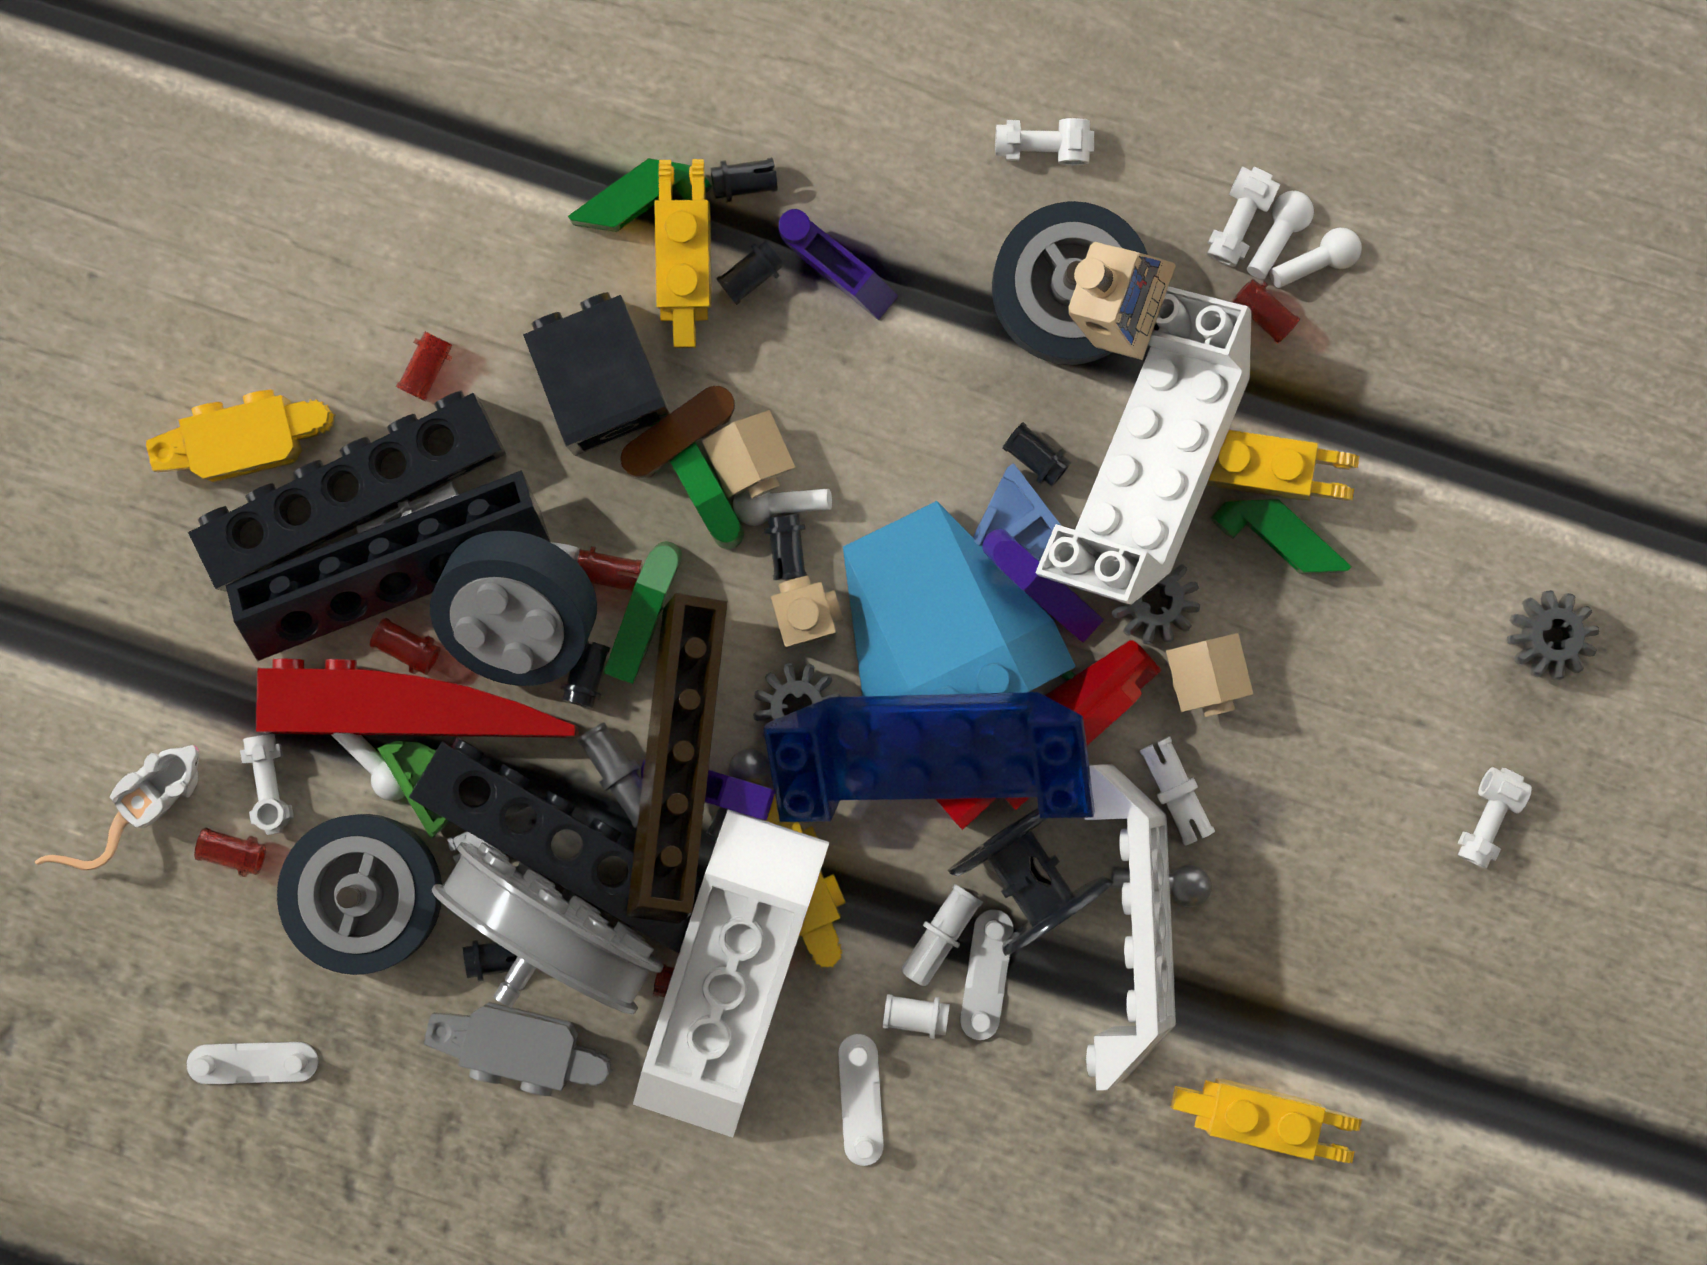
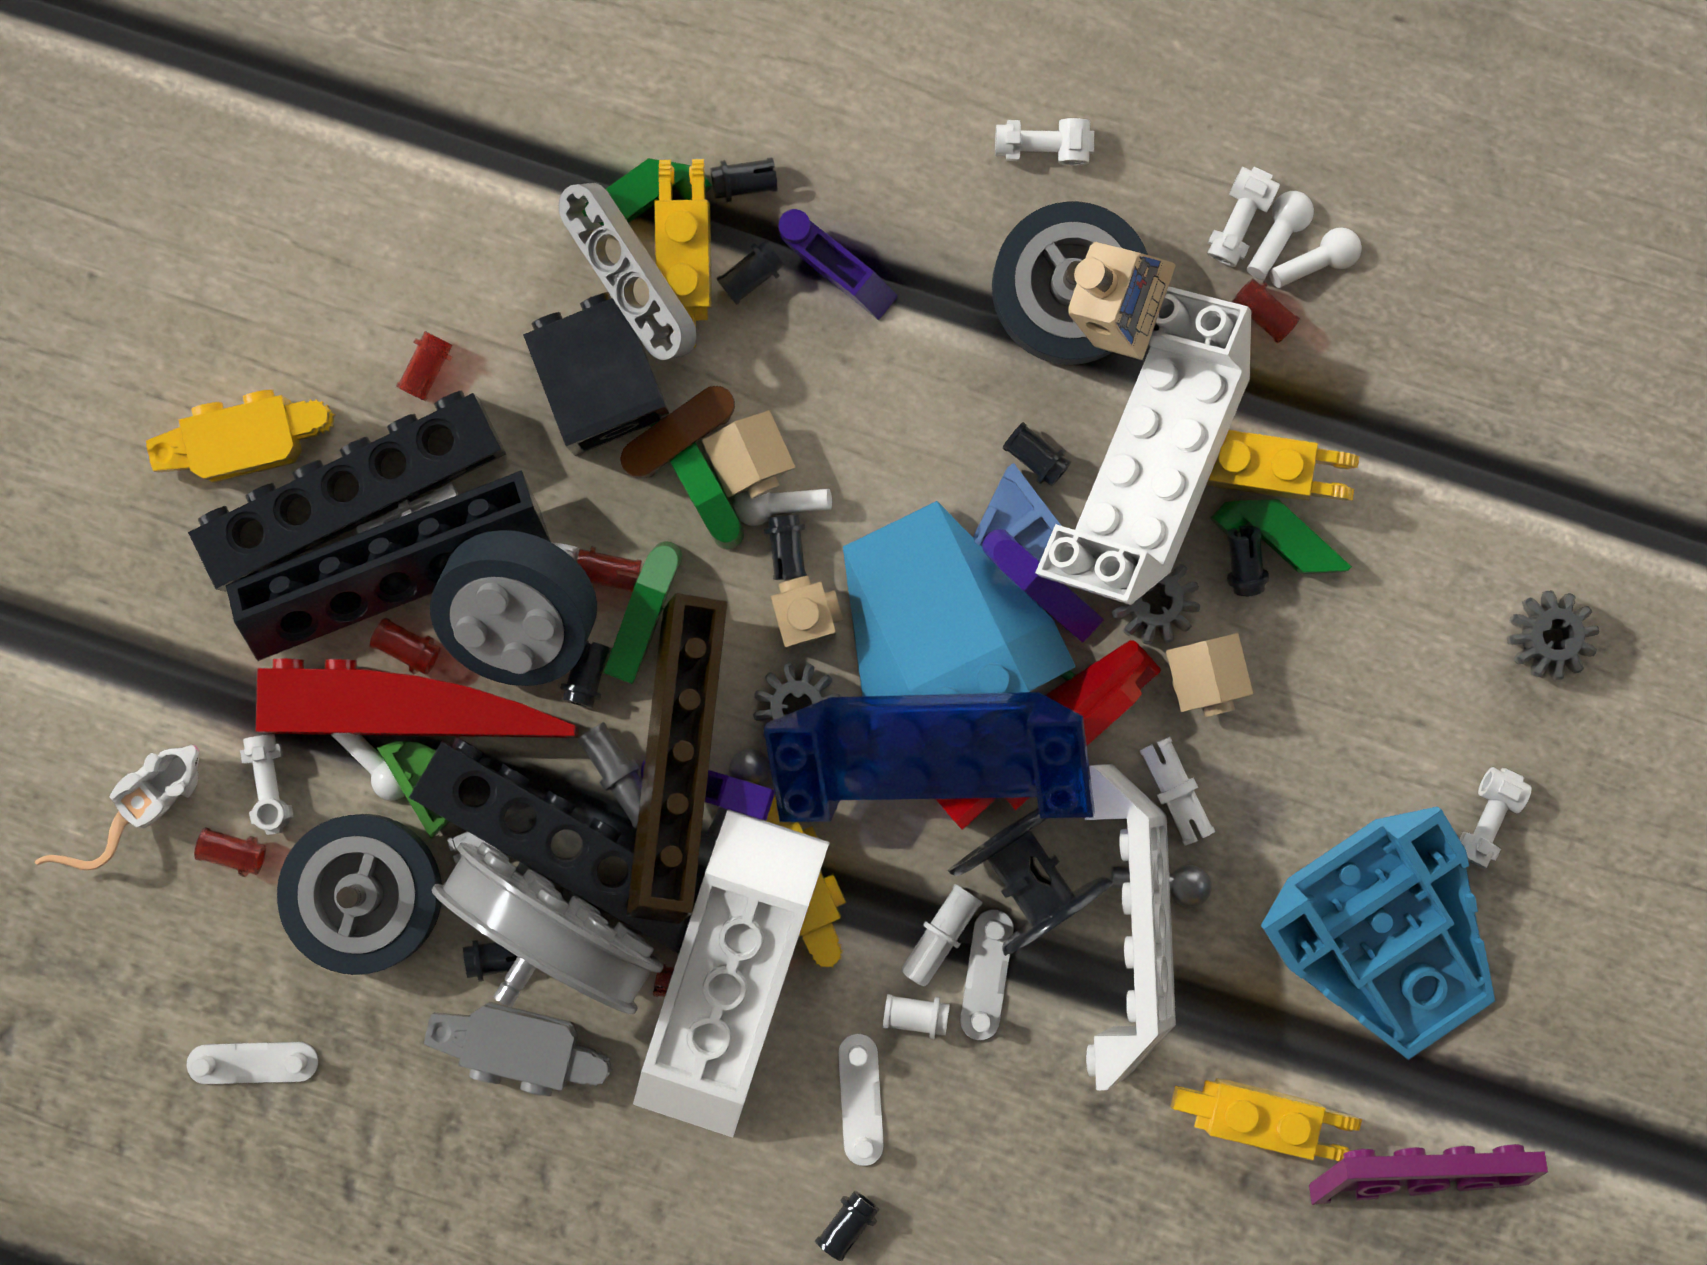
(633, 264): none -> light grey beam
(847, 1225): none -> black pin
(1247, 569): none -> black pin
(1389, 930): none -> dark azure wedge
(1428, 1174): none -> magenta wing

